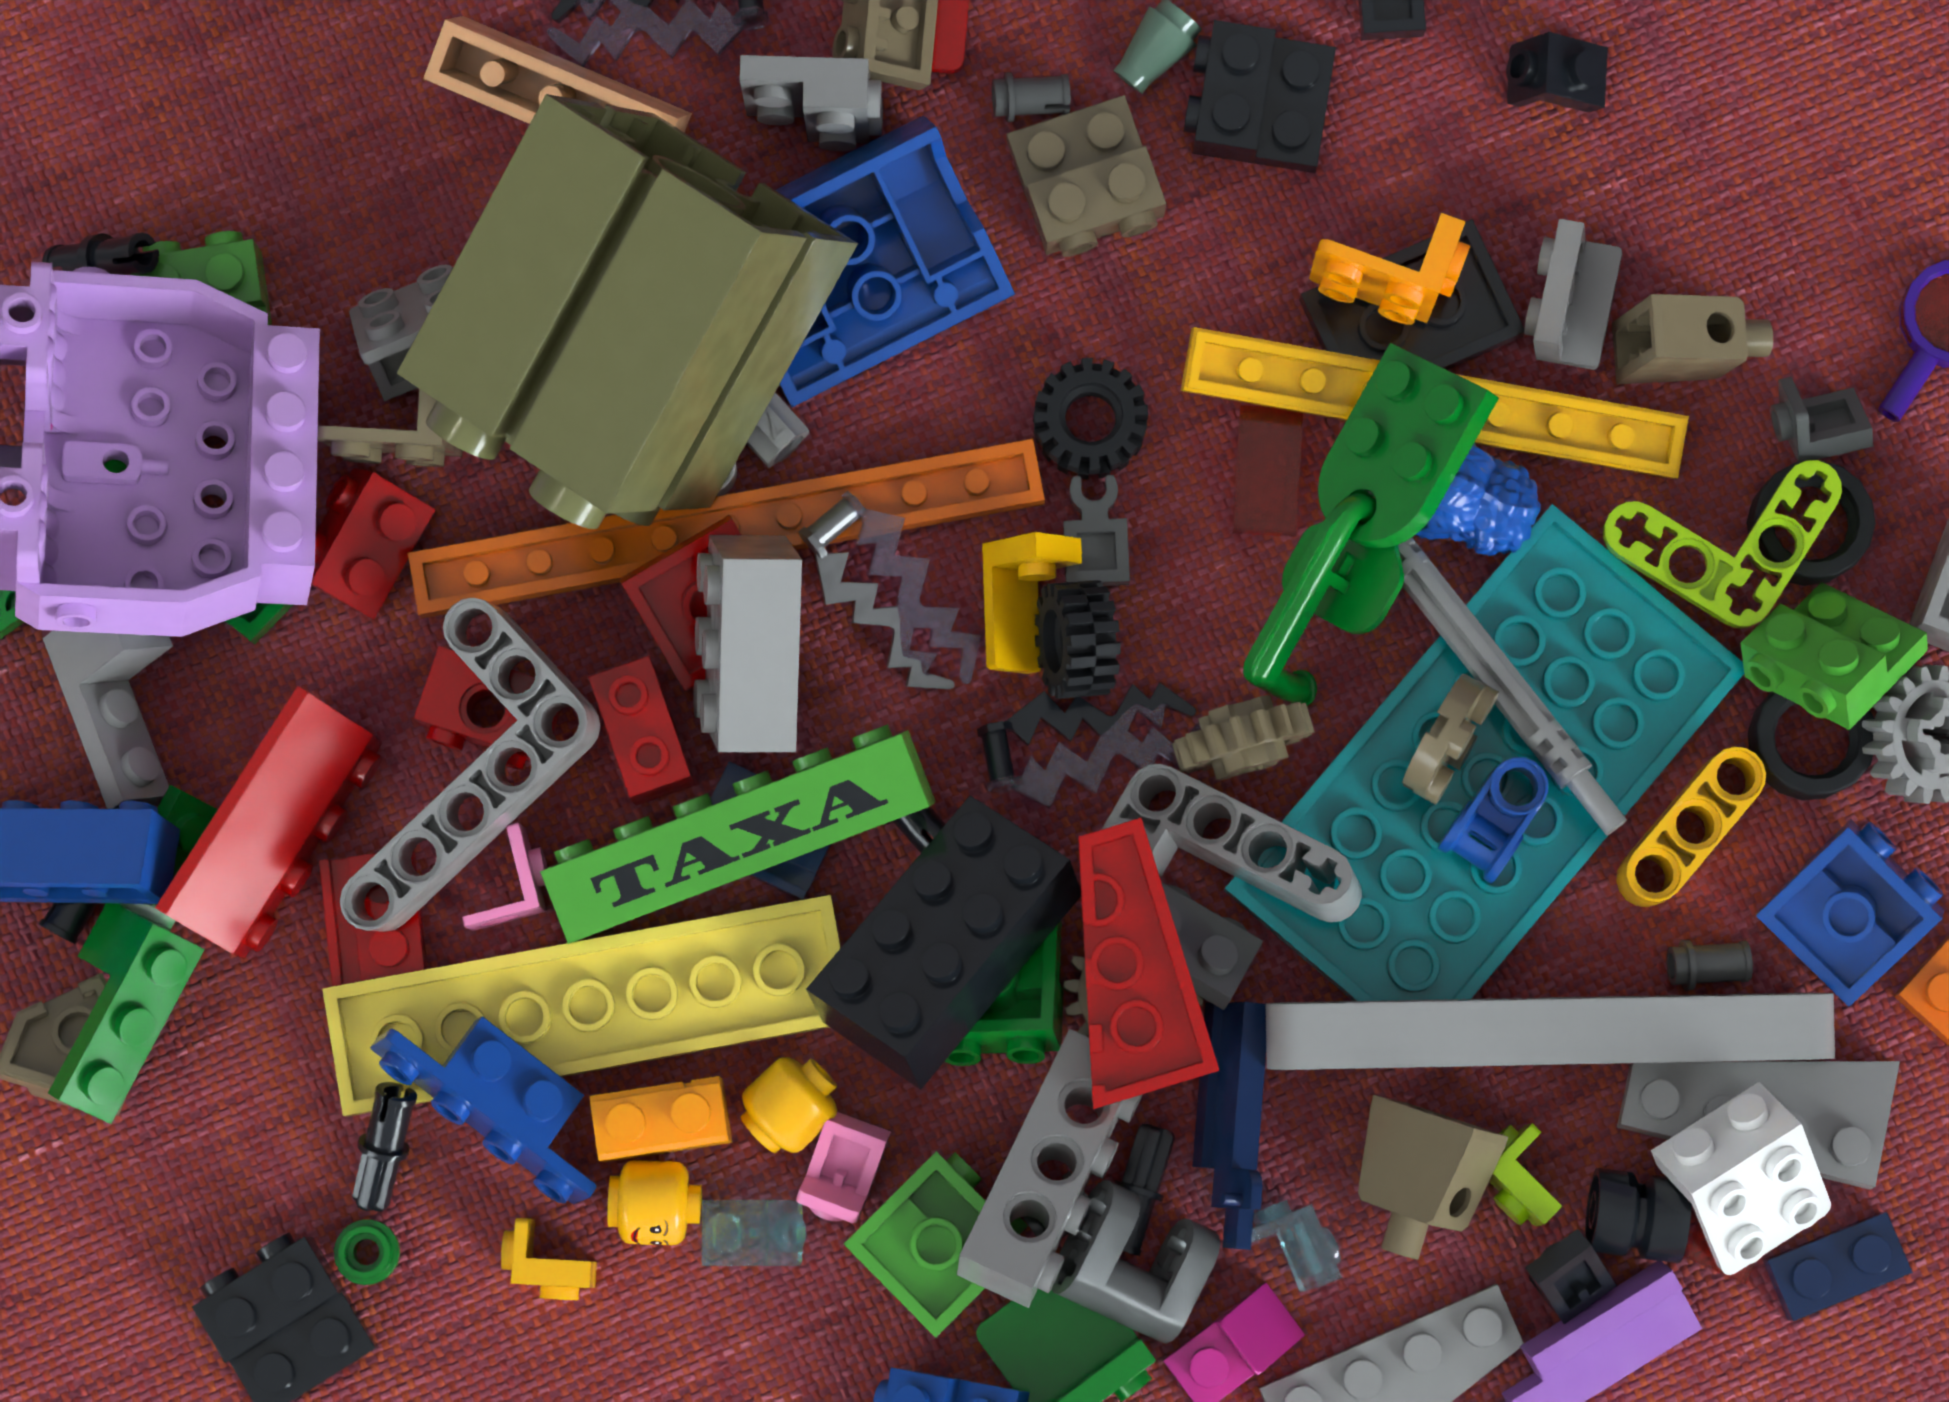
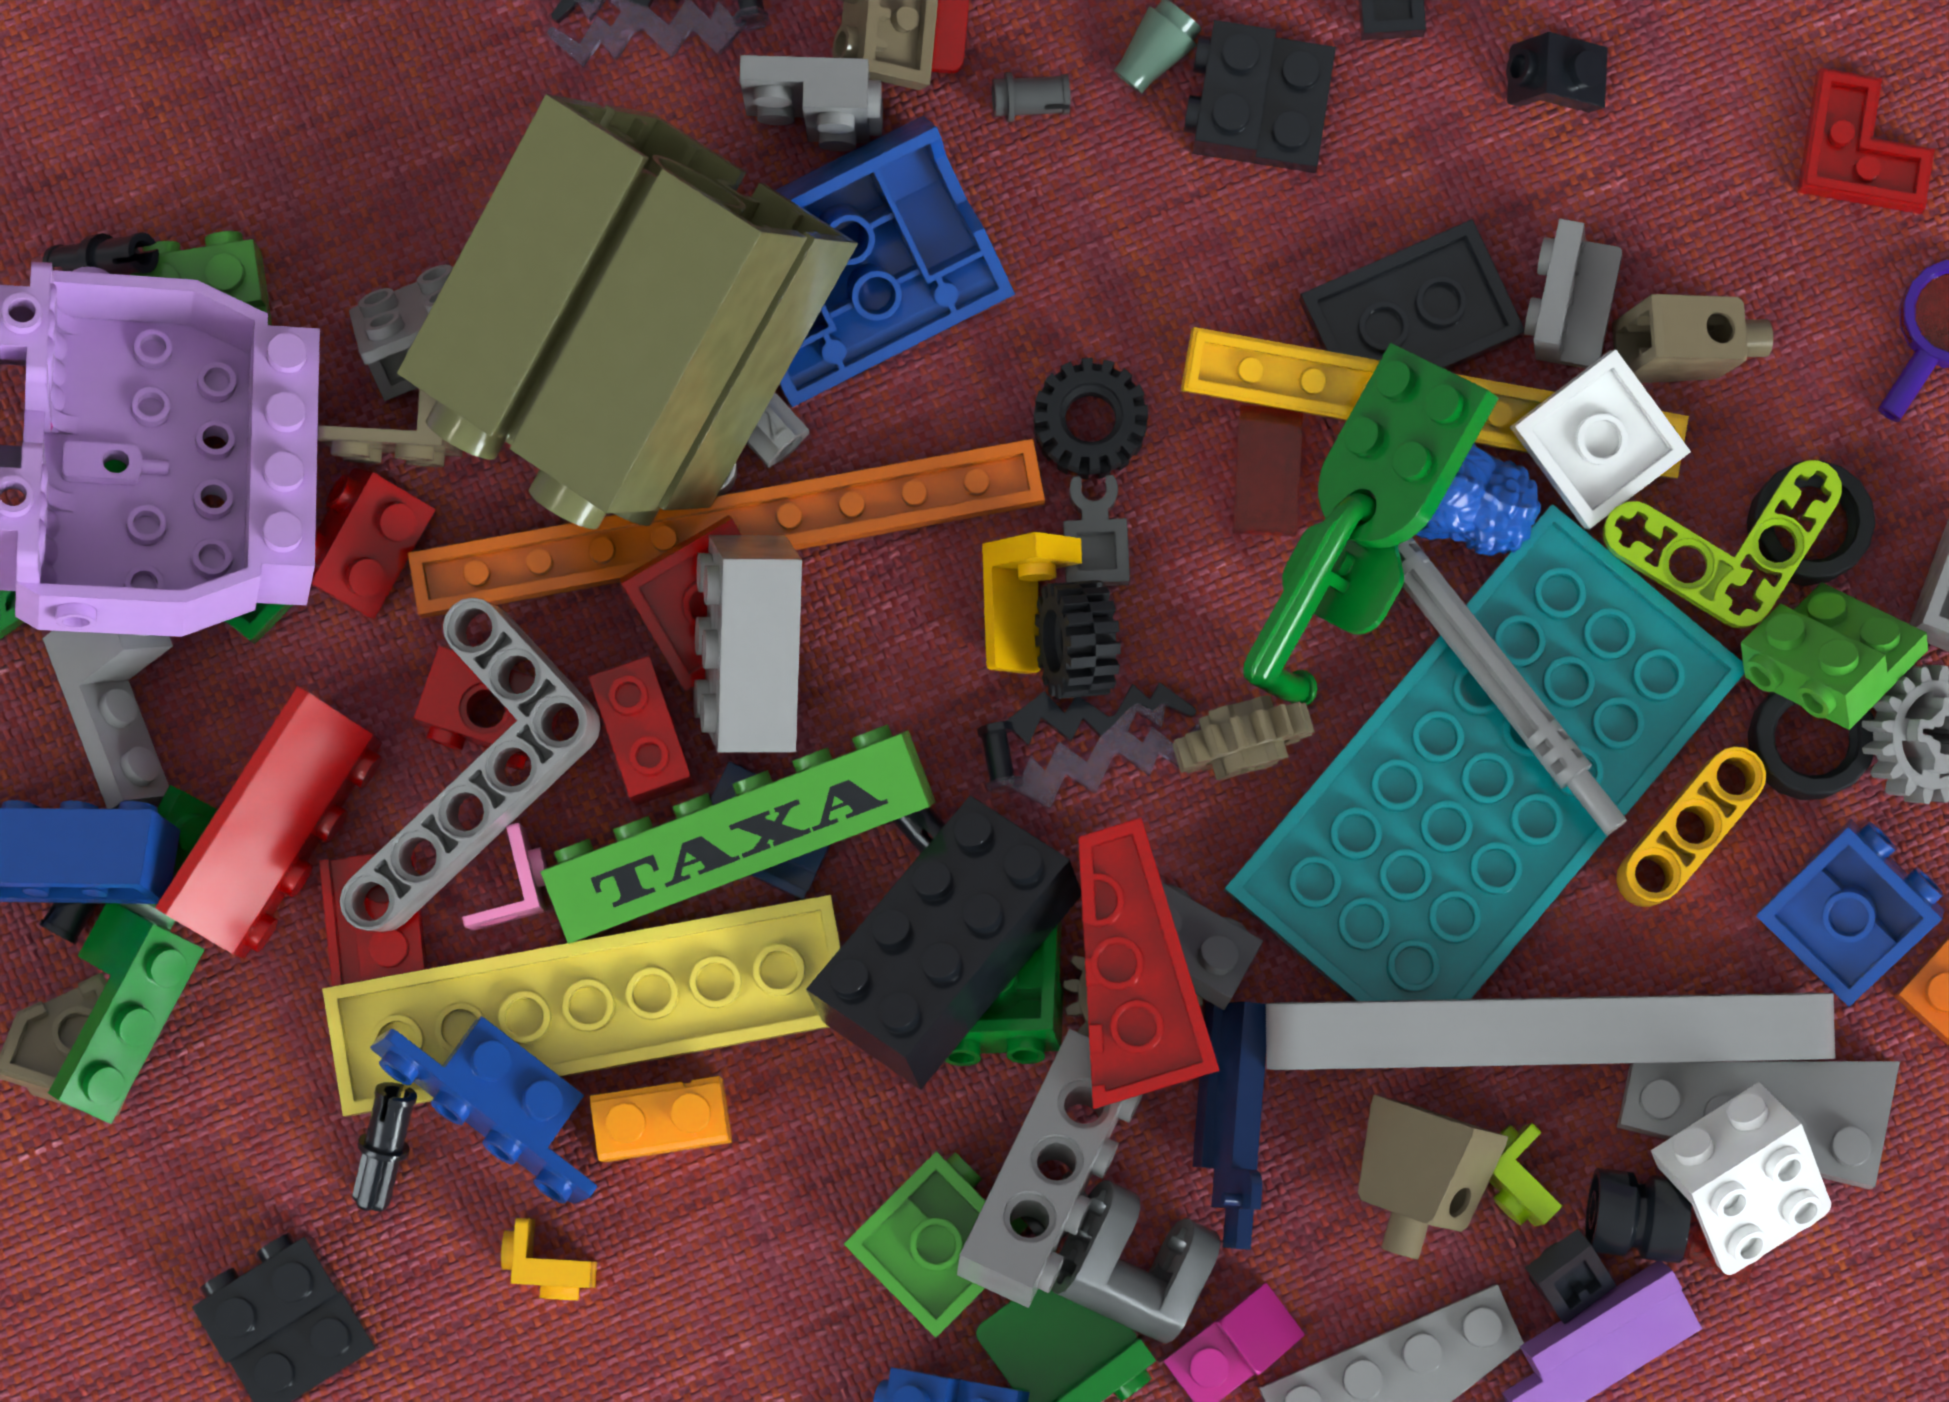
(346, 1252): green plate -> none
(518, 75): light nougat brick -> none
(653, 1202): yellow head -> none
(752, 1233): clear light blue bracket -> none
(789, 1104): yellow head -> none
(843, 1168): bright pink bracket -> none
(908, 612): piece -> none
(1087, 177): dark tan plate -> none
(1145, 1175): black axle -> none
(1241, 846): light grey beam -> none
(1307, 1246): clear light blue bracket -> none
(1397, 290): light orange bracket -> none
(1449, 738): dark tan plate -> none
(1495, 820): blue piece -> none
(1600, 439): none -> white plate
(1709, 963): dark grey pin -> none
(1820, 424): dark grey bracket -> none
(1837, 1266): dark blue plate -> none
(1846, 160): none -> red tile

